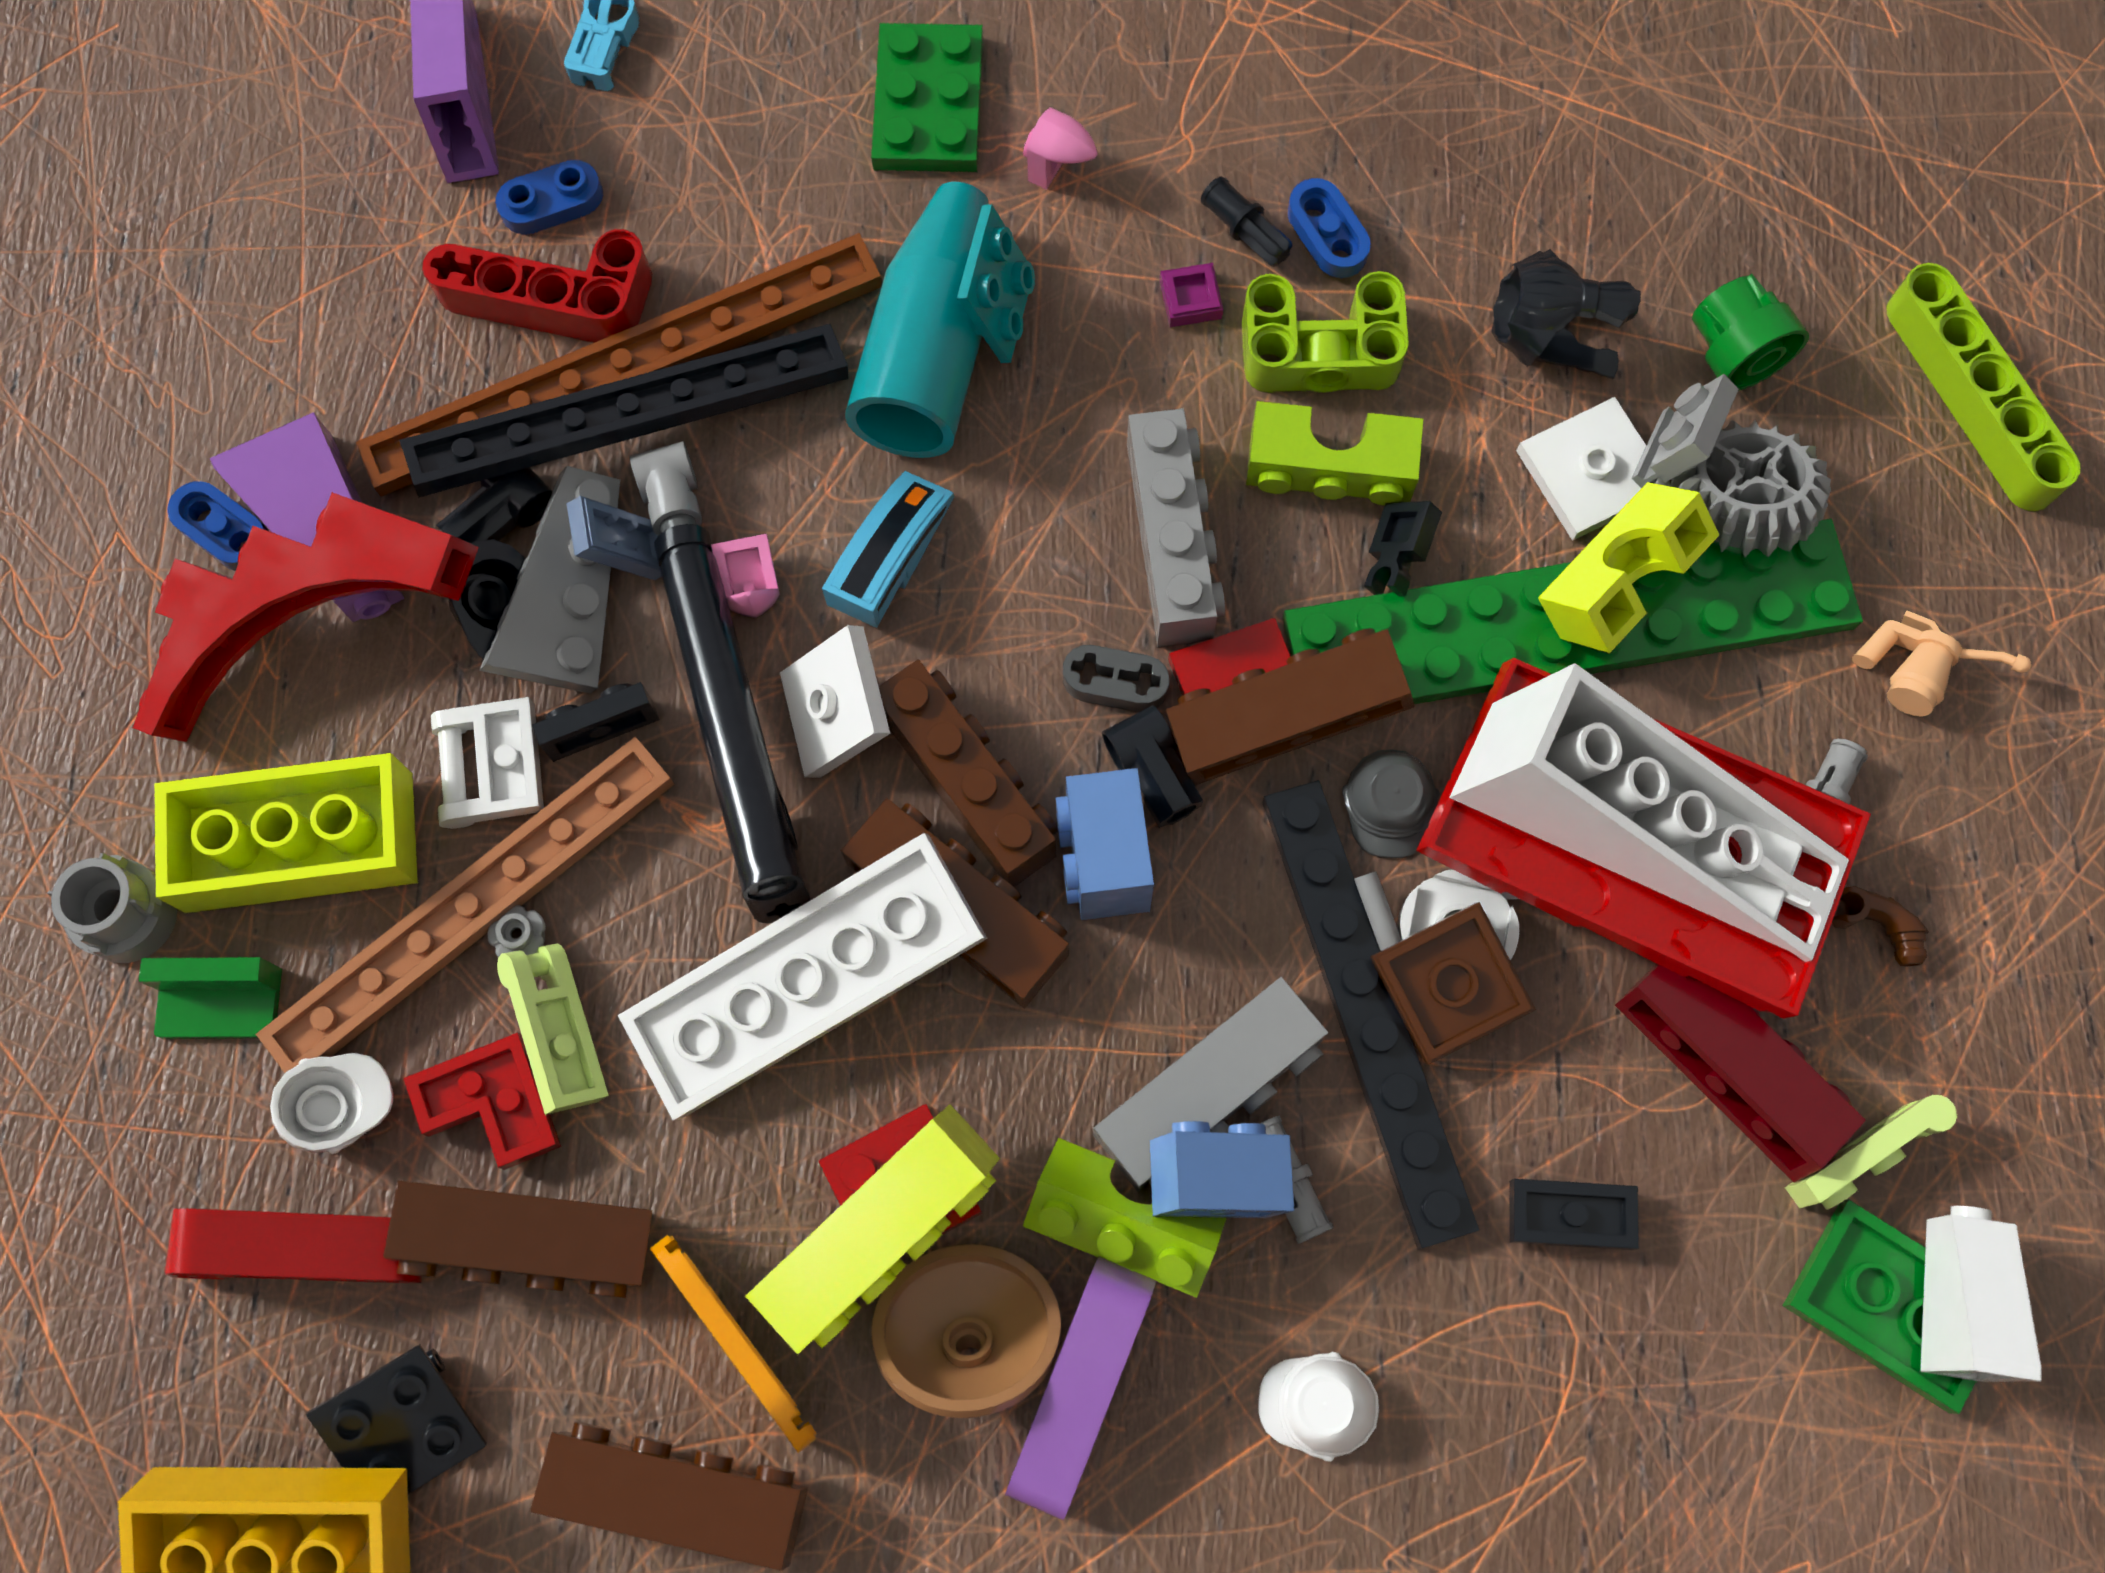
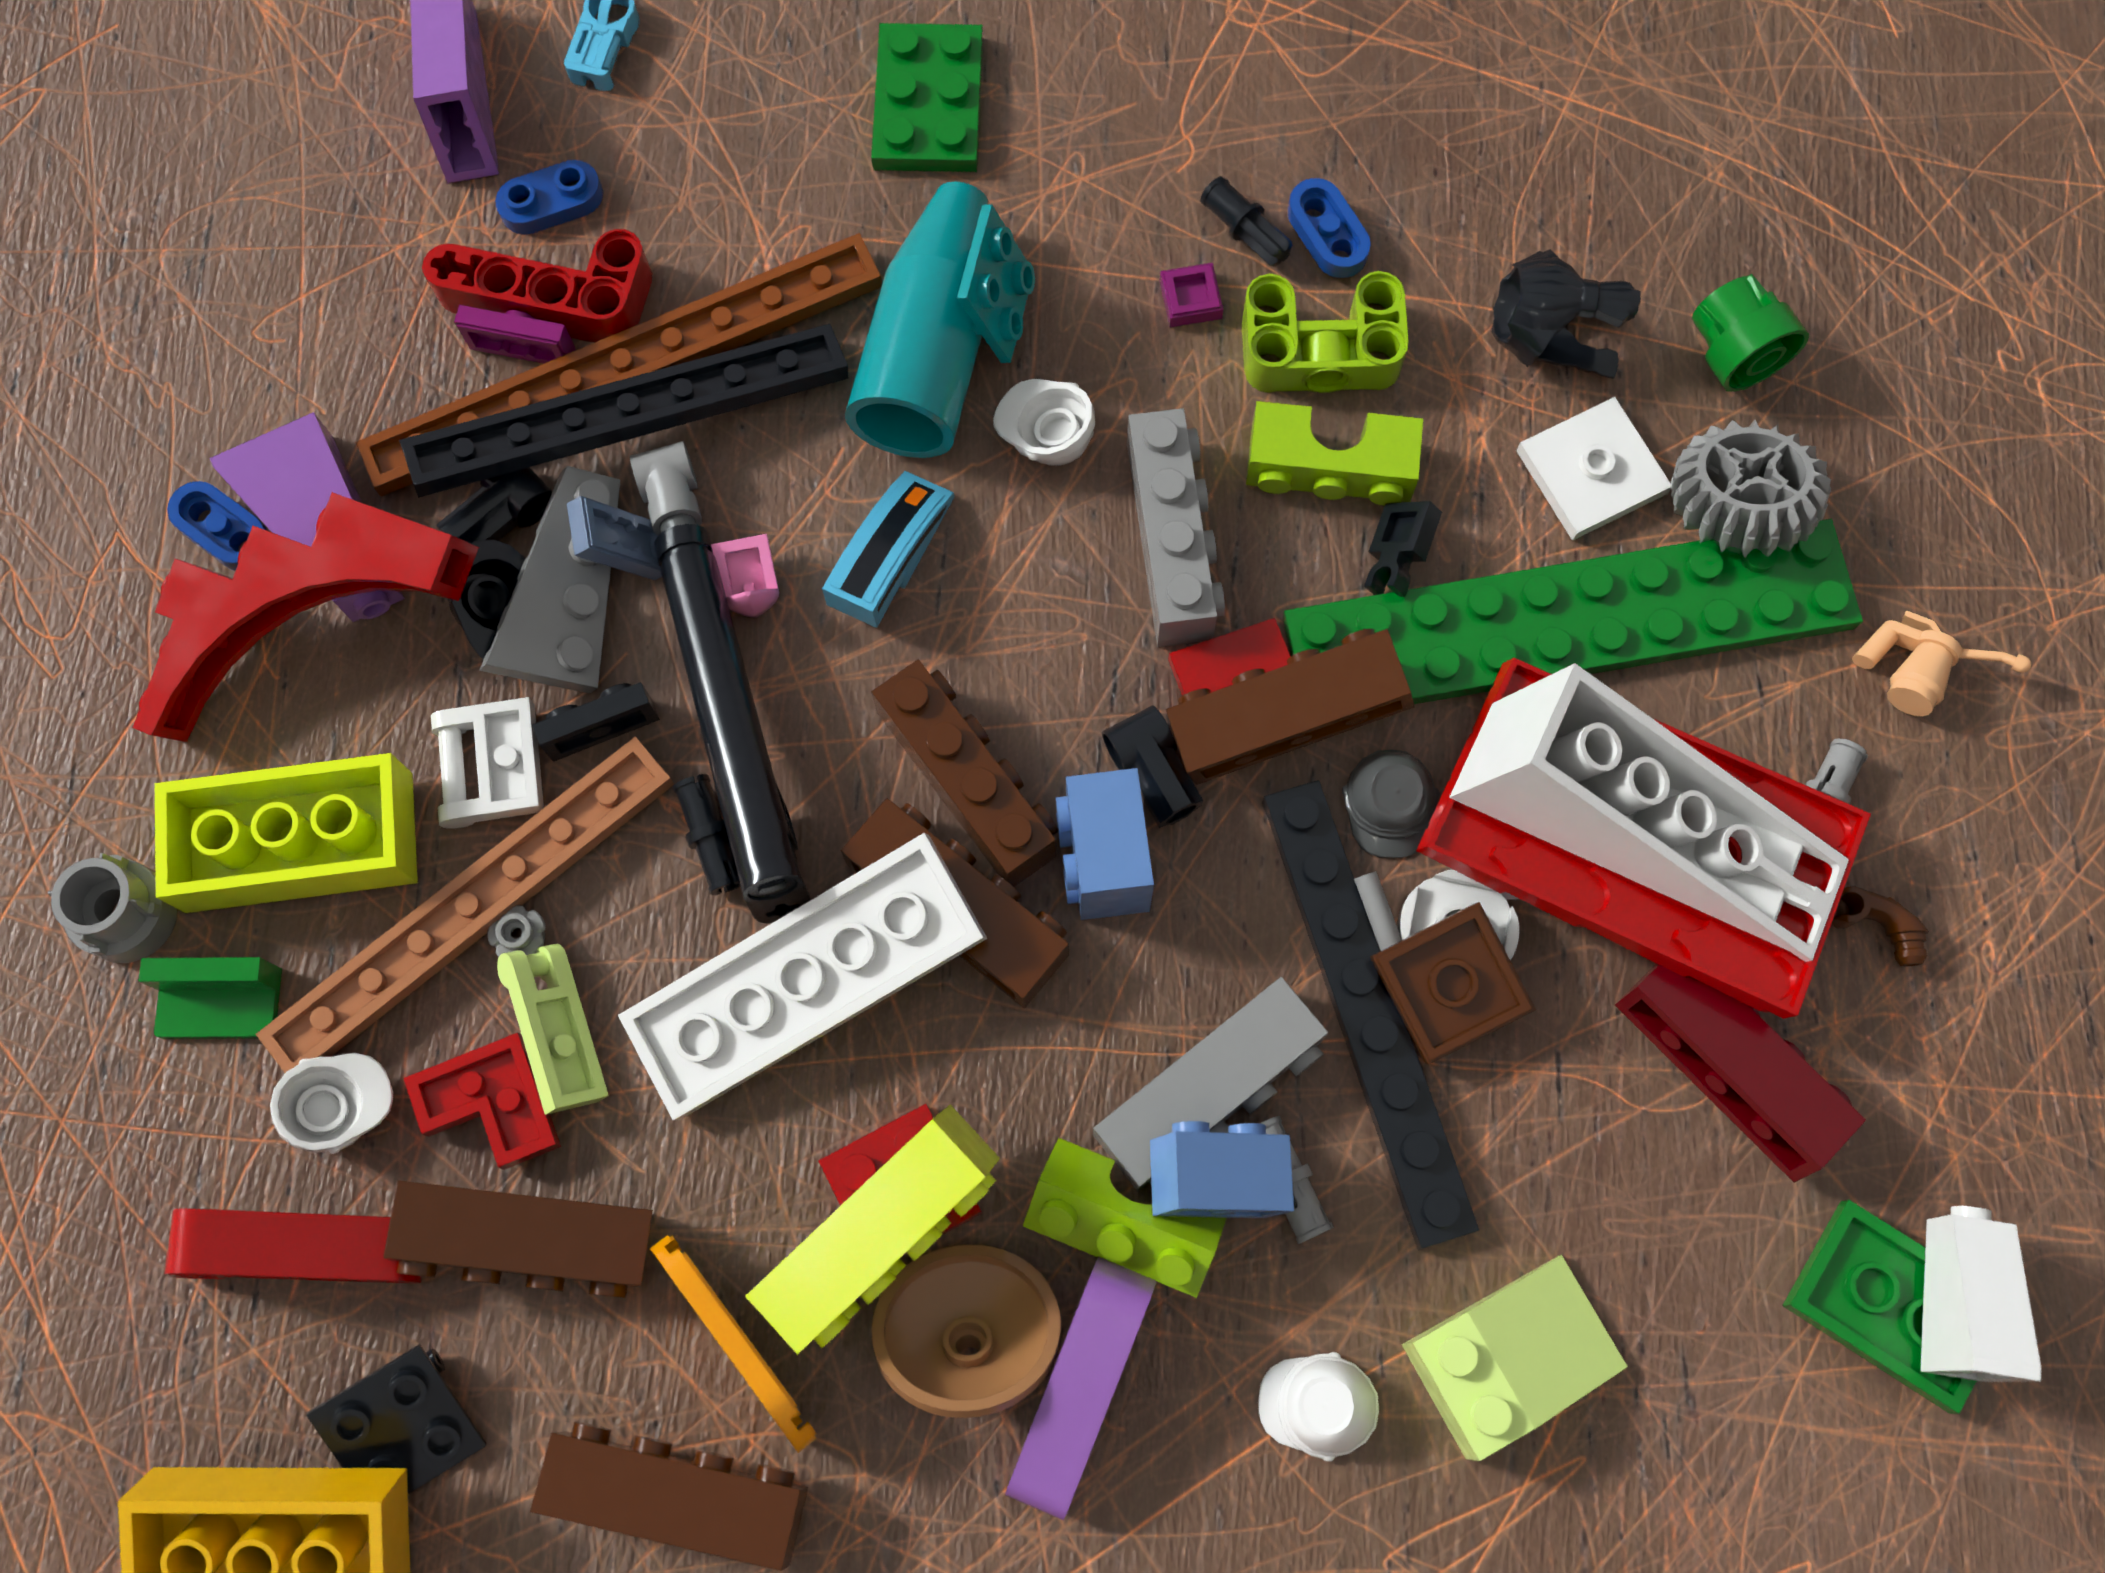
(513, 334): none -> magenta plate
(707, 833): none -> black pin
(834, 702): white plate -> none
(1046, 420): none -> white hat
(1056, 141): bright pink plate -> none
(1117, 665): dark grey beam -> none
(1514, 1359): none -> yellowish green slope
(1573, 1214): black plate -> none
(1653, 532): neon yellow arch -> none
(1687, 435): light grey plate -> none
(1873, 1150): yellowish green plate -> none
(1982, 413): lime beam -> none

